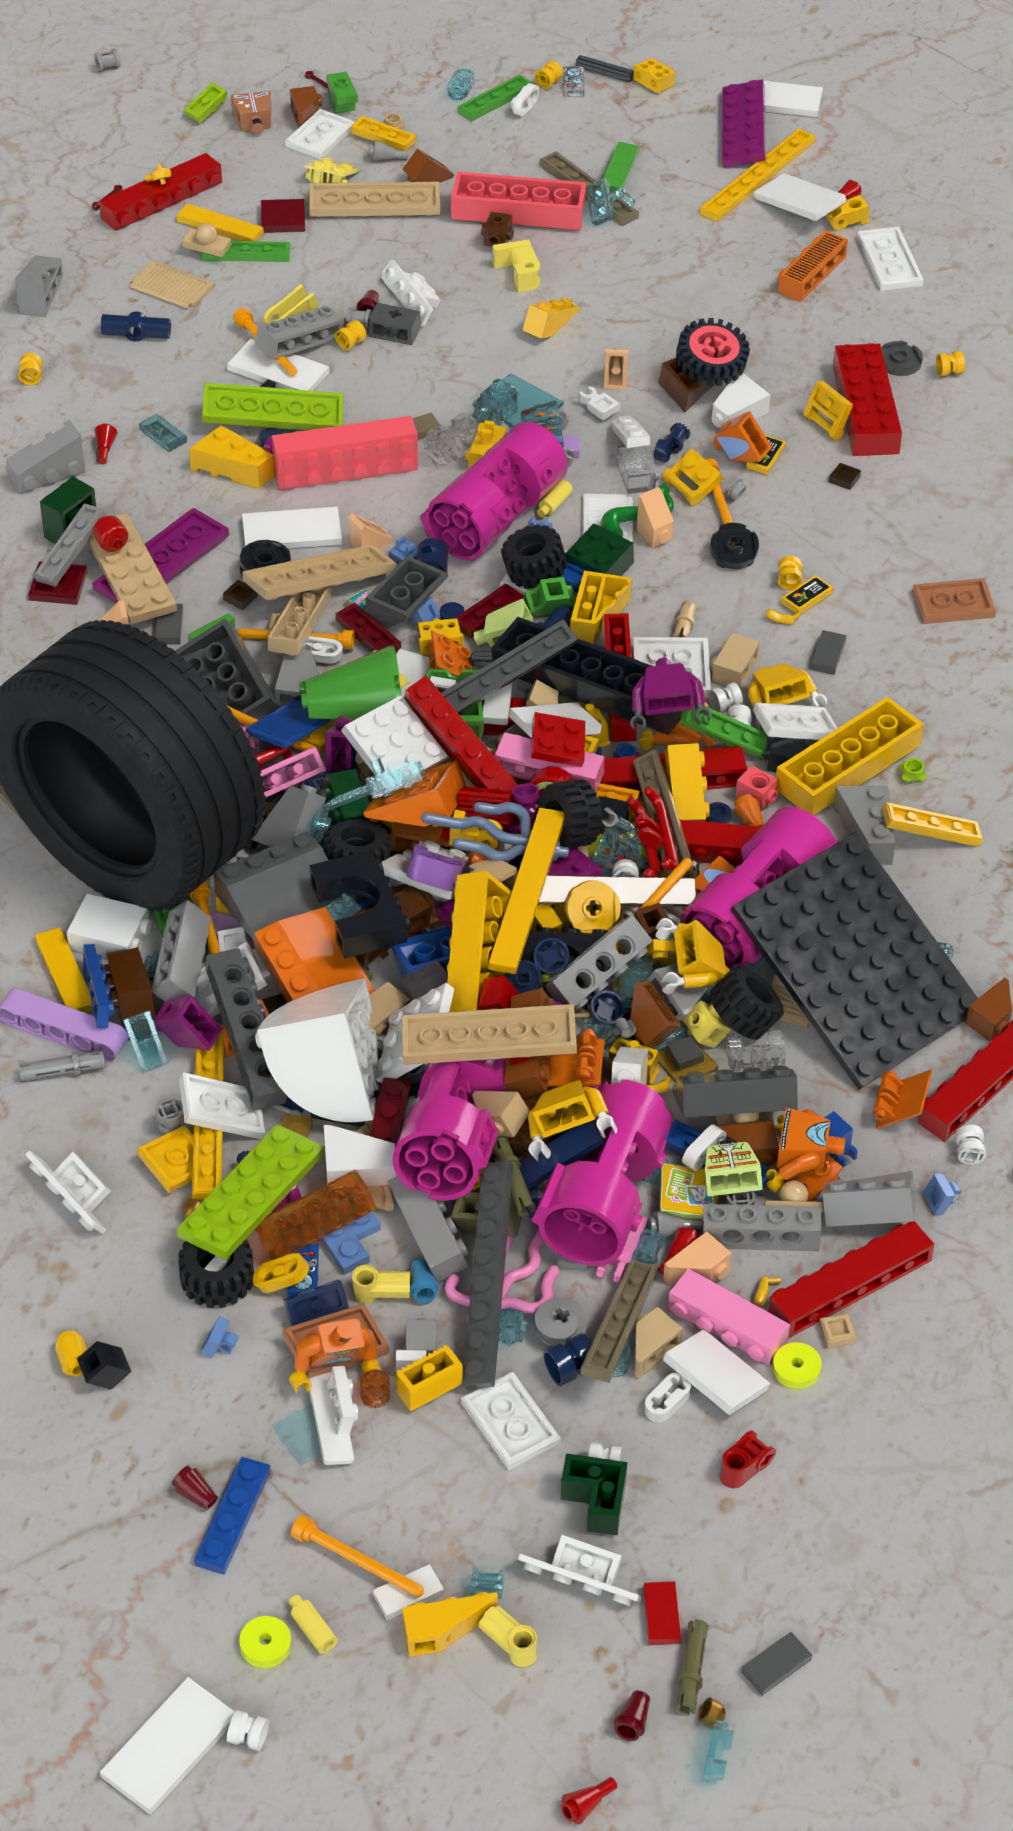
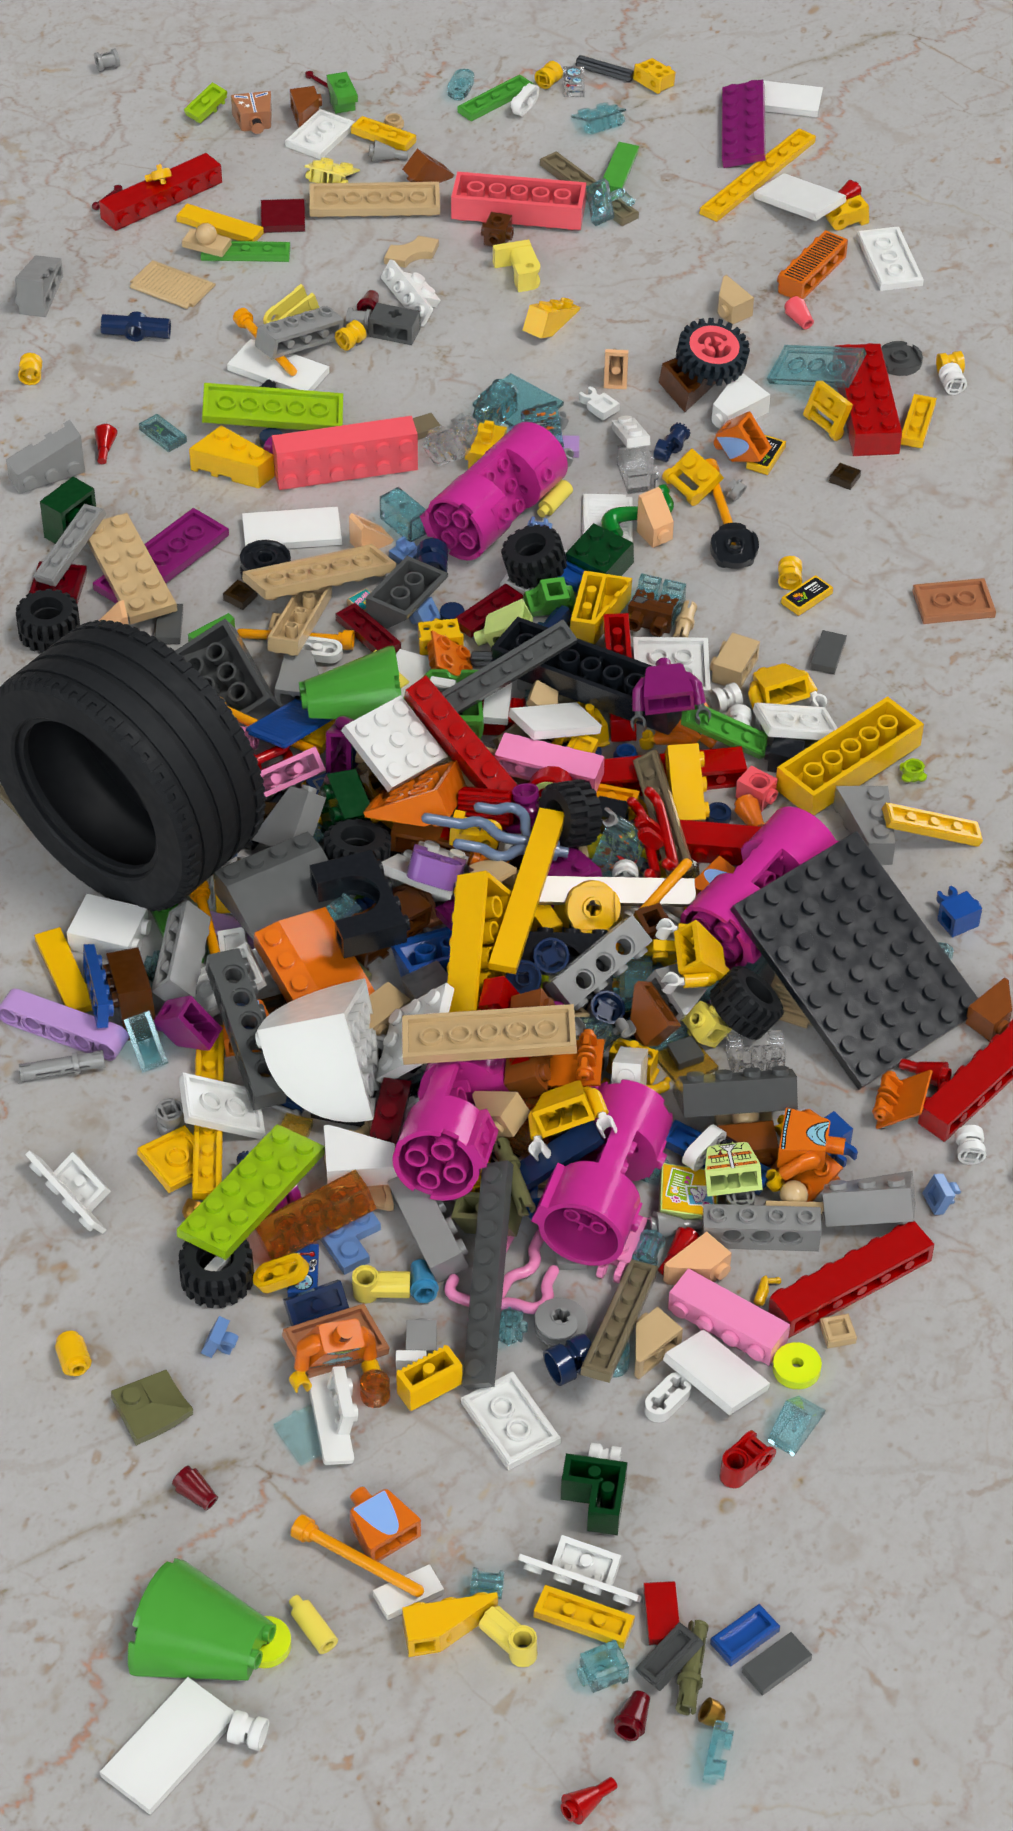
(46, 618): none -> black tyre
(104, 1365): black brick -> none
(110, 533): red head -> none
(151, 1406): none -> olive plate
(195, 1629): none -> bright green cone
(232, 1515): blue plate -> none
(380, 784): clear light blue piece -> none
(382, 1523): none -> orange torso
(402, 514): none -> clear light blue brick
(418, 249): none -> tan tile
(558, 739): red plate -> none
(583, 1616): none -> yellow plate
(601, 118): none -> clear light blue hinge
(606, 1659): none -> clear light blue brick
(653, 607): none -> hips
(669, 1656): none -> dark grey tile
(734, 302): none -> tan slope
(745, 1635): none -> blue tile
(780, 618): yellow piece -> none
(795, 1424): none -> clear light blue slope
(798, 311): none -> coral cone
(816, 363): none -> clear light blue tile
(918, 421): none -> yellow plate
(940, 1070): none -> red cone
(952, 378): none -> white wheel
(958, 911): none -> blue brick

